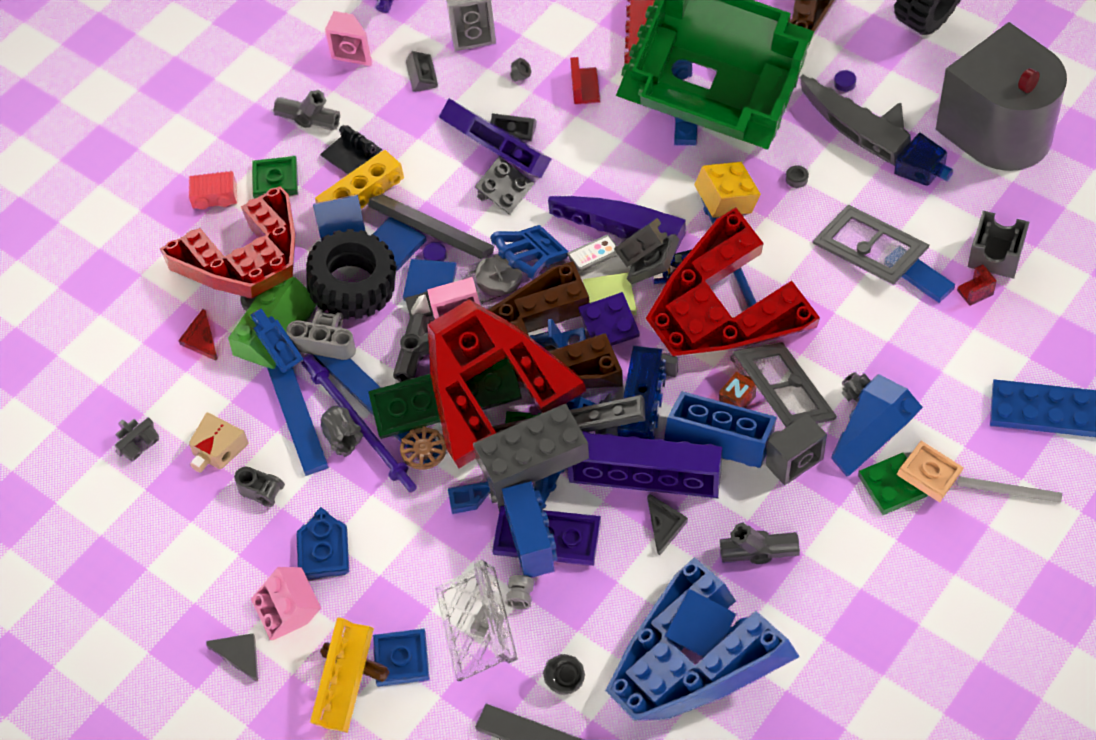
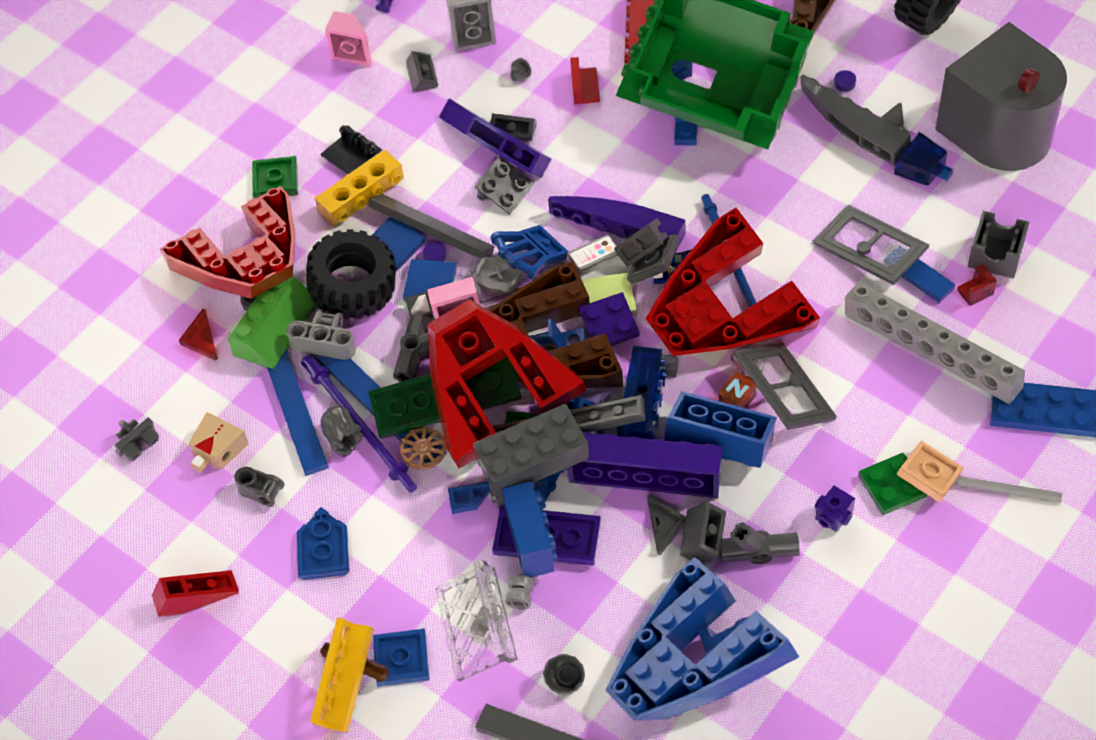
(189, 592): none -> red slope
(212, 190): coral brick -> none
(239, 652): dark grey tile -> none
(276, 341): blue hinge -> none
(285, 602): bright pink slope -> none
(308, 111): dark grey piece -> none
(339, 215): blue tile -> none
(699, 623): blue tile -> none
(703, 532): none -> dark grey brick
(727, 187): yellow brick -> none
(795, 449): dark grey brick -> none
(797, 176): dark grey tile -> none
(834, 509): none -> dark purple brick
(853, 385): dark grey gear -> none
(879, 415): blue wedge -> none
(935, 342): none -> light grey brick

